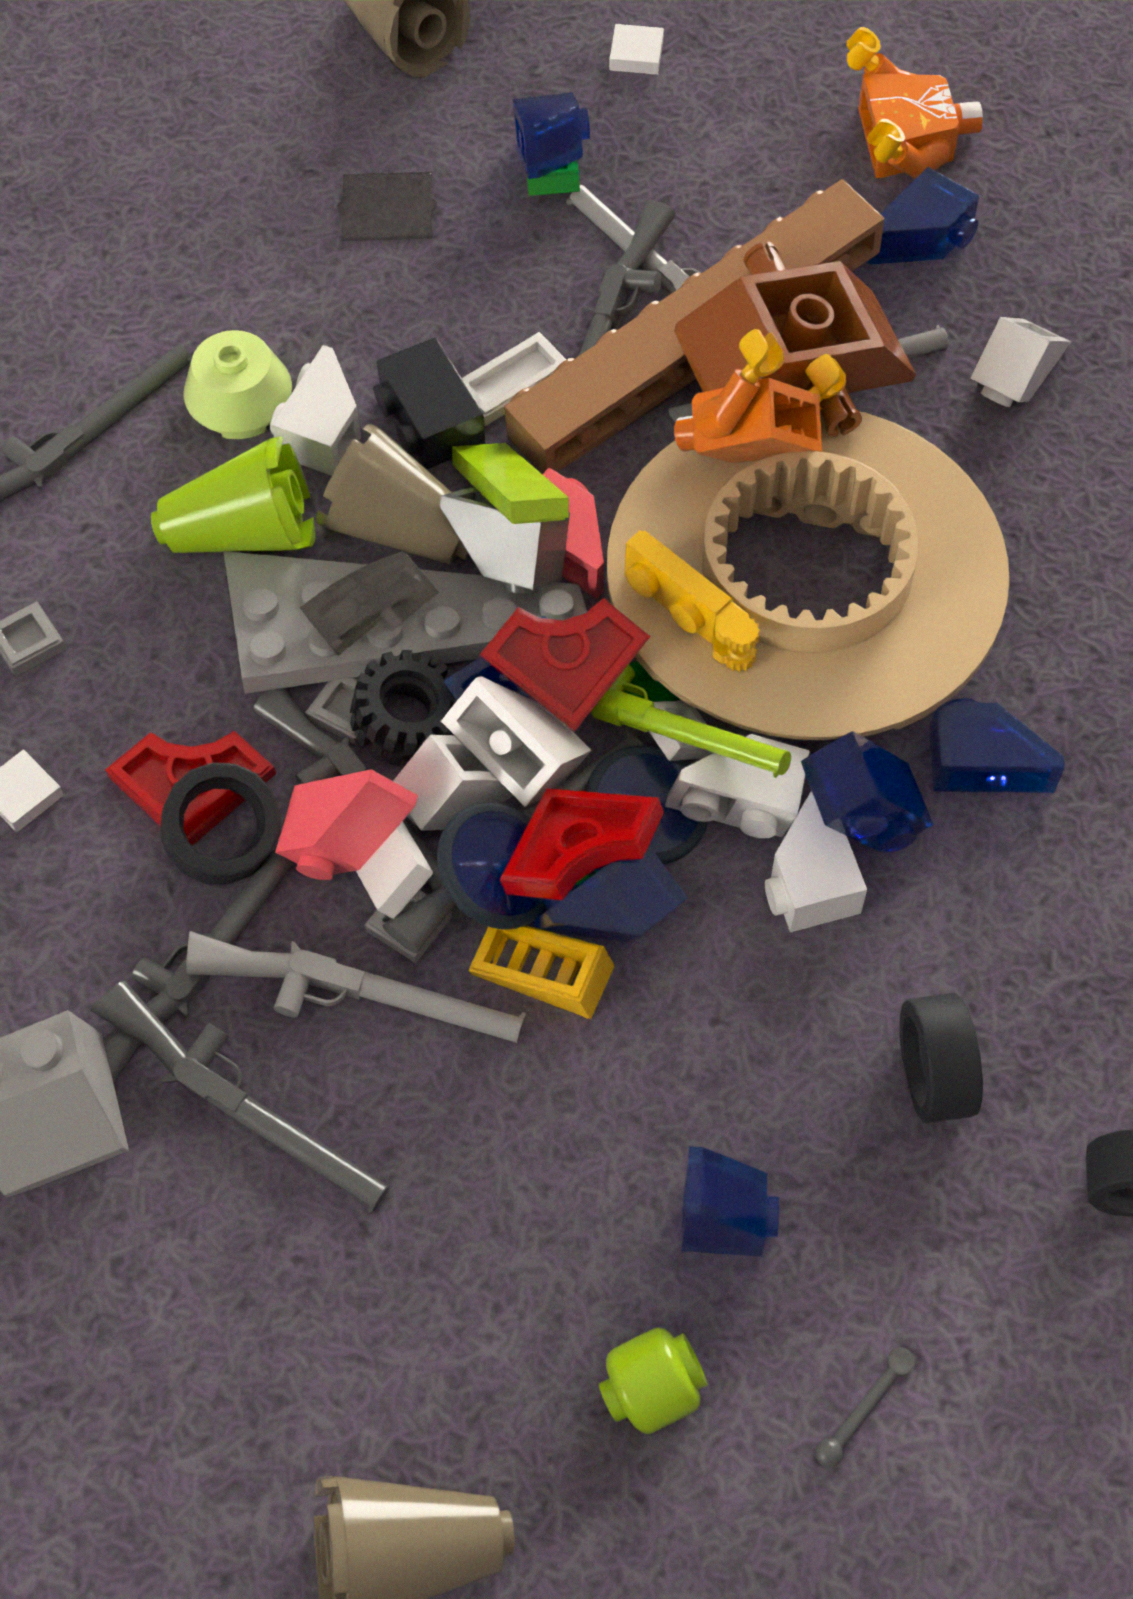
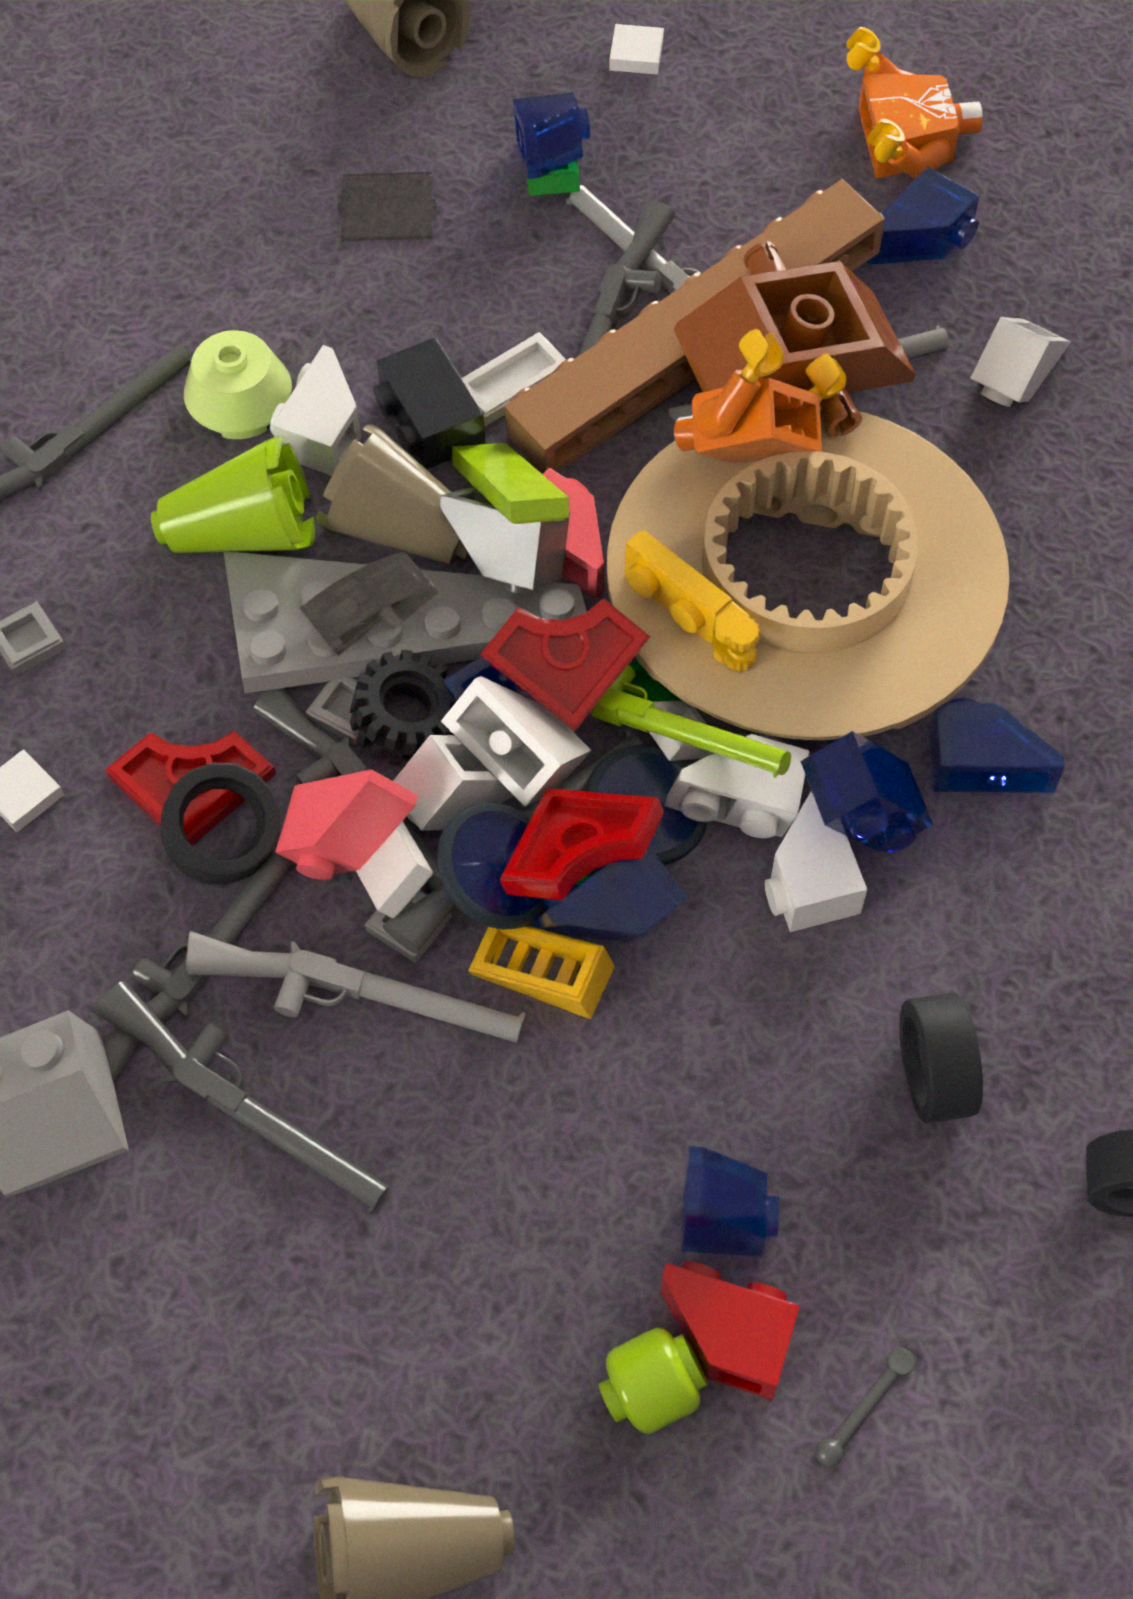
(732, 1329): none -> red slope

